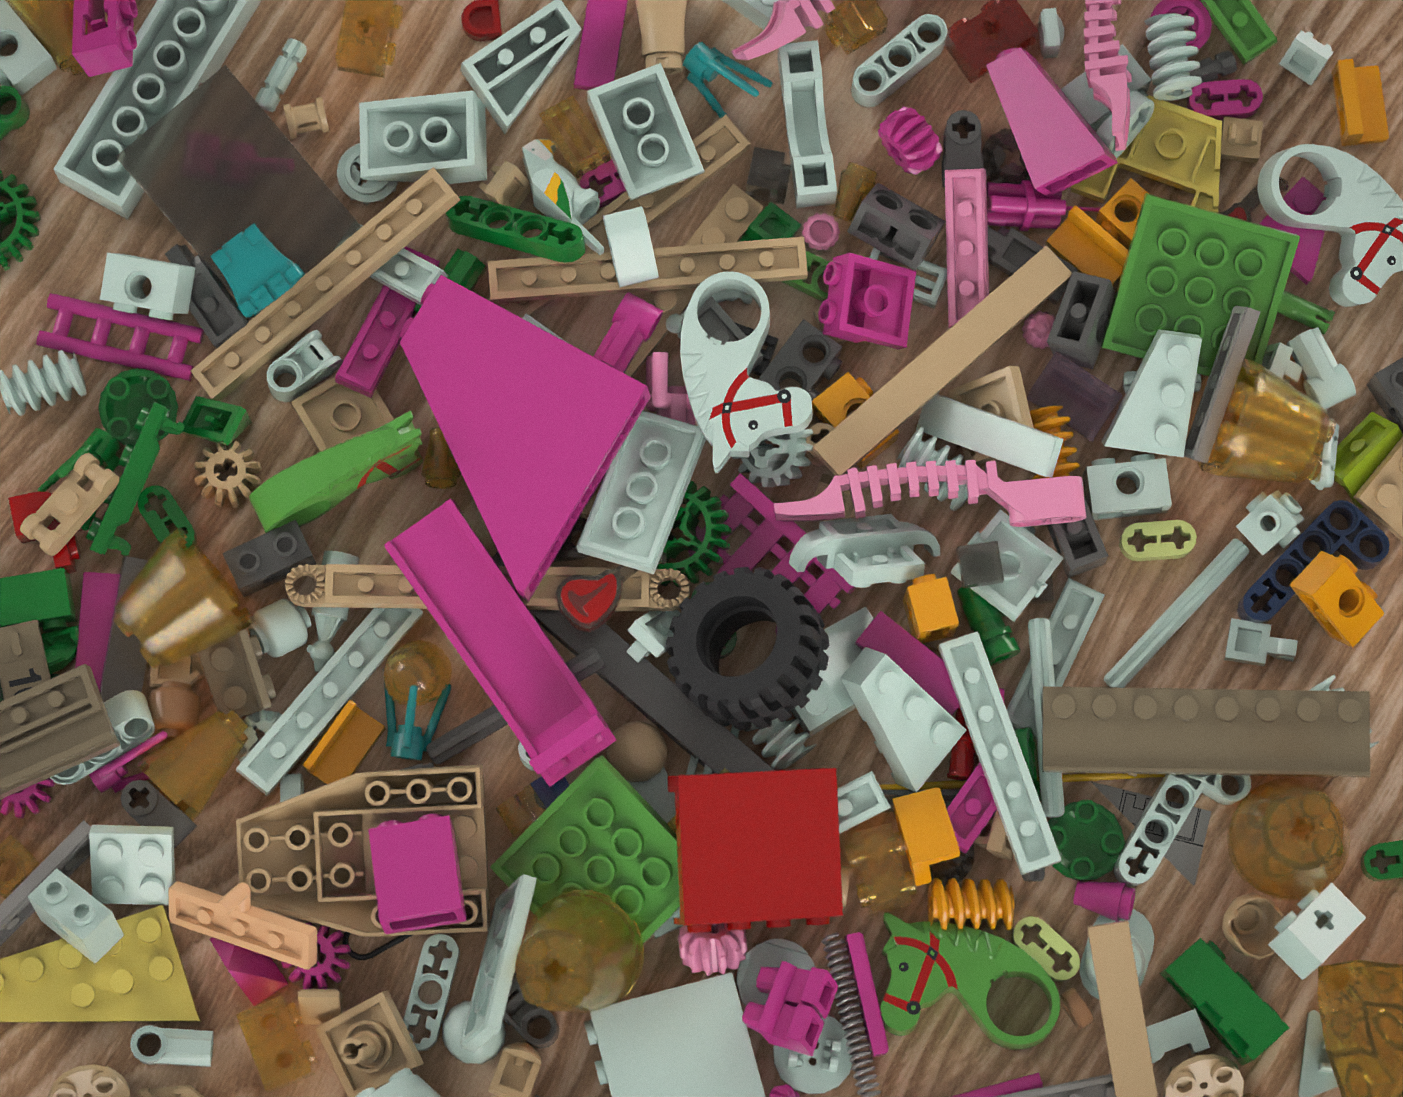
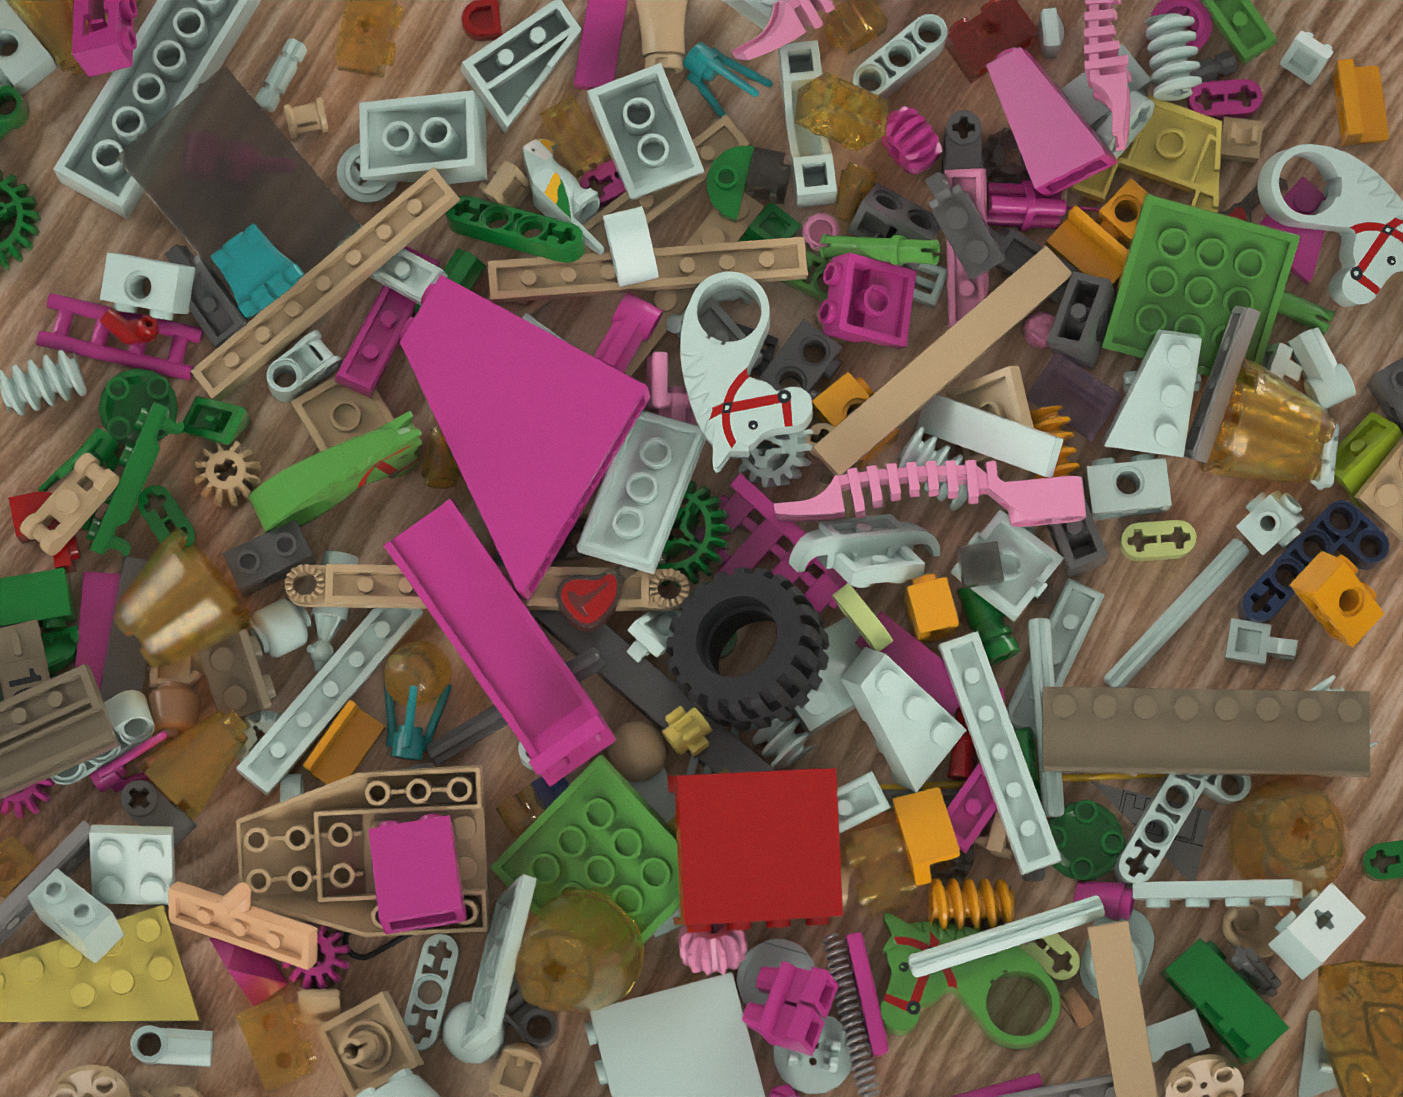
(130, 331): none -> red arm
(687, 731): none -> light yellow gear
(728, 180): none -> green plate
(841, 111): none -> clear yellow brick
(862, 618): none -> yellowish green beam
(894, 250): none -> bright green pin
(964, 227): none -> dark grey hinge
(1006, 936): none -> light aqua axle
(1234, 892): none -> light aqua plate
(1256, 971): none -> dark grey axle

